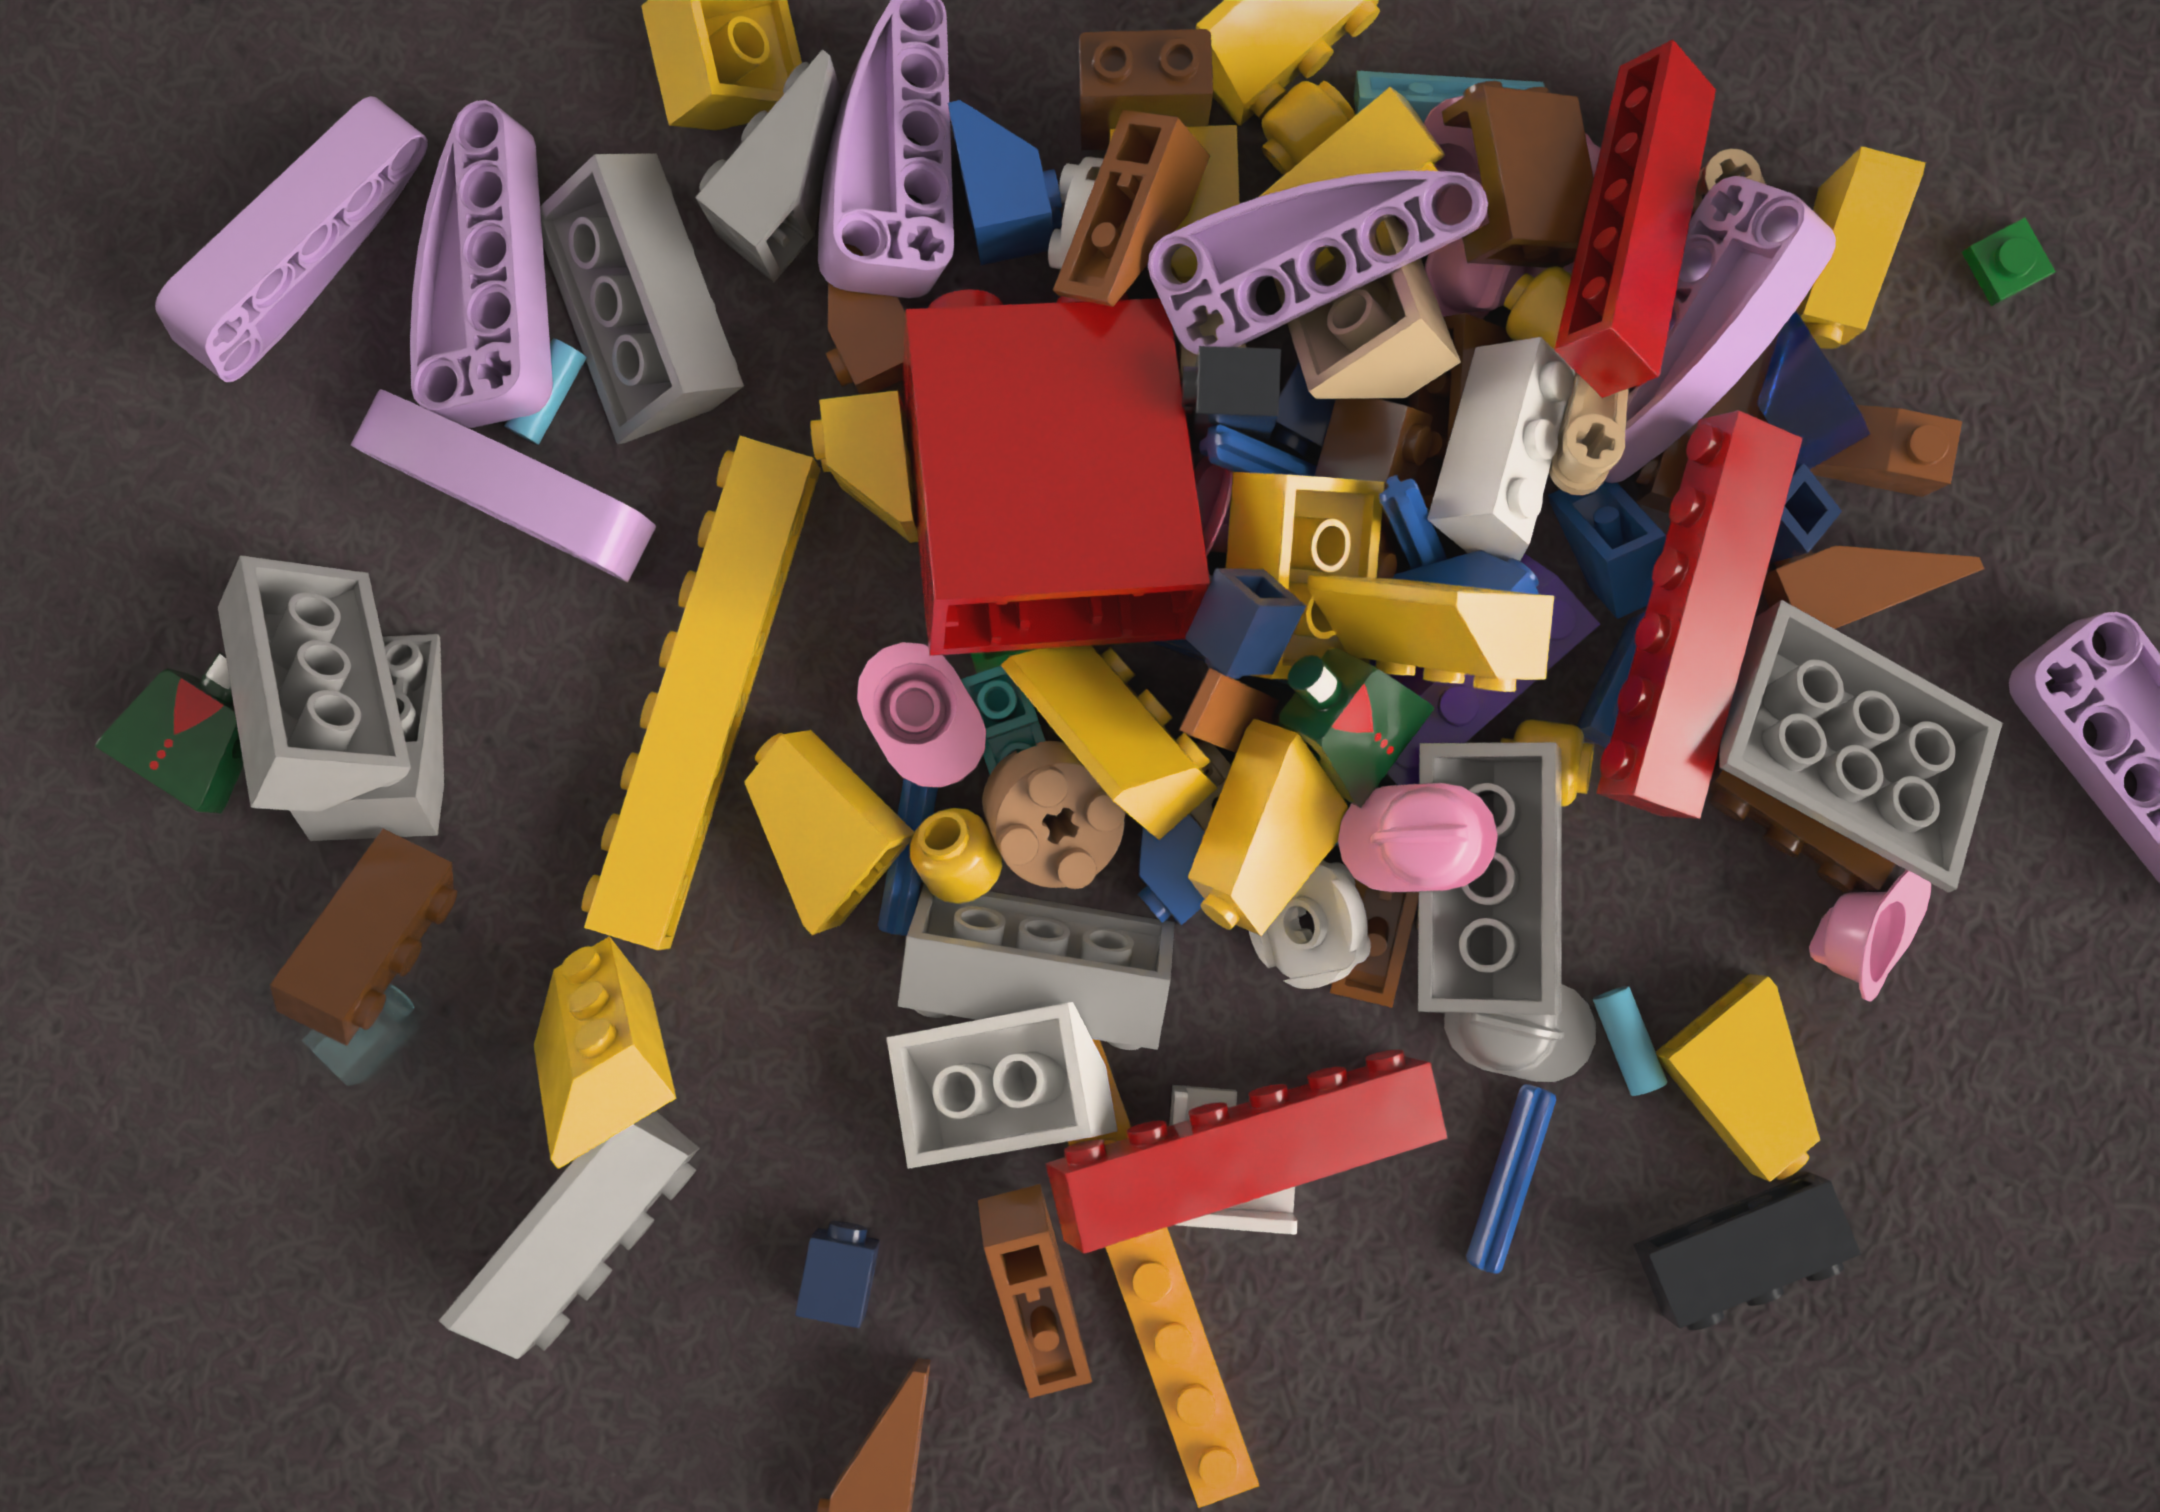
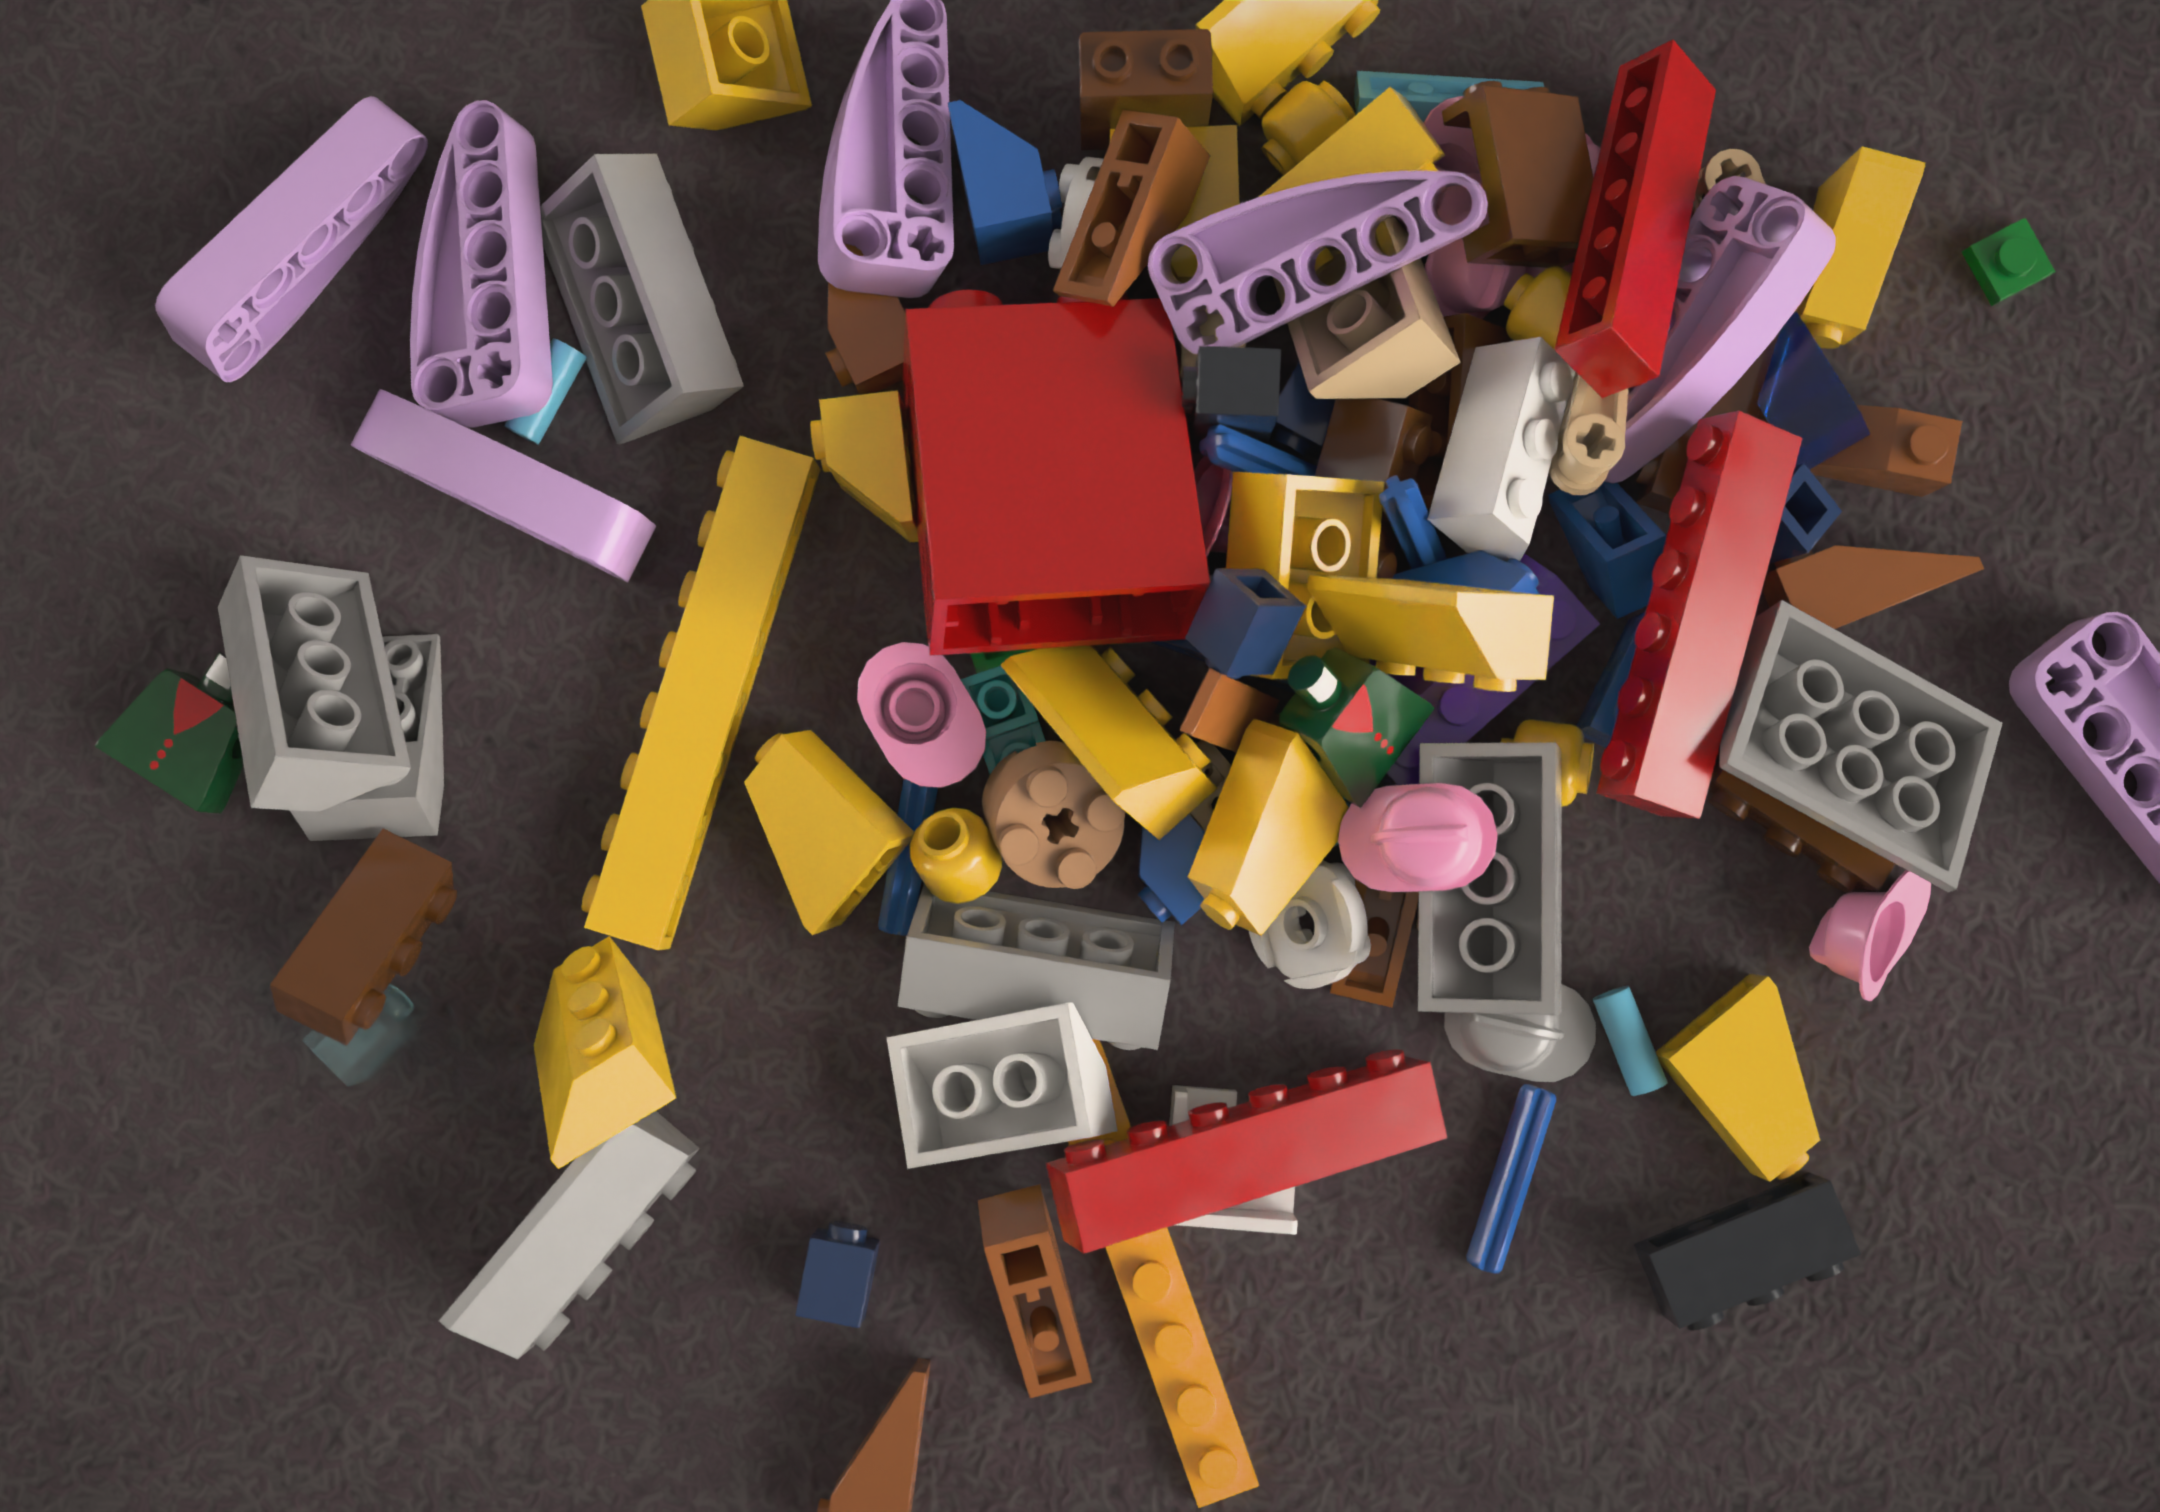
(771, 186): light grey slope -> none

